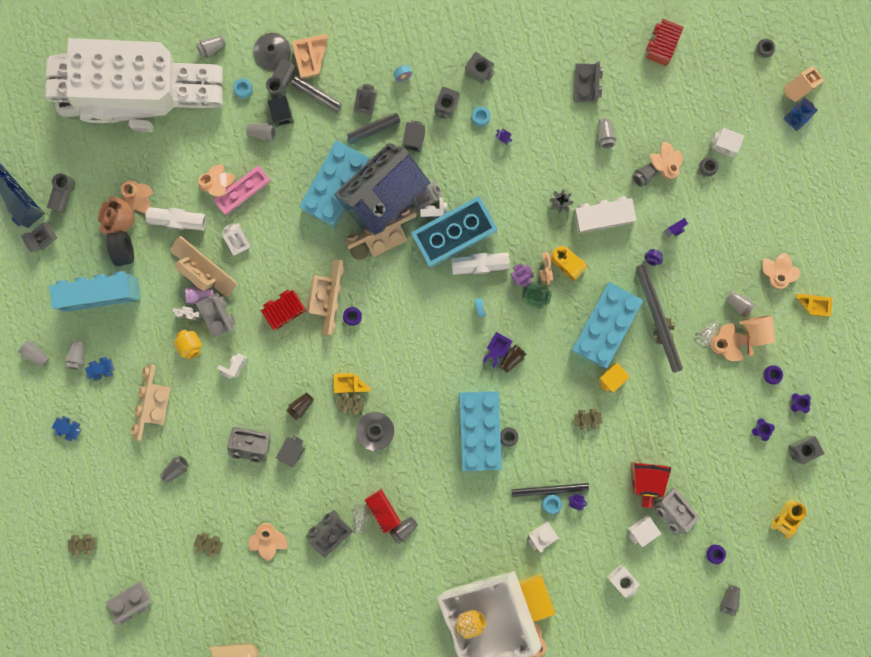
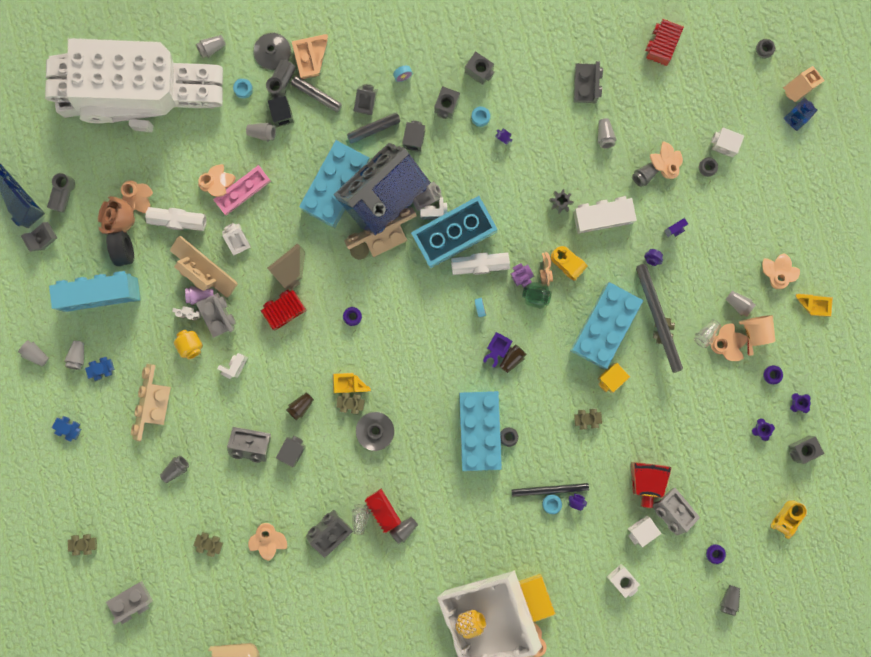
(289, 267): none -> dark tan slope
(324, 296): tan bracket -> none
(542, 537): white bracket -> none

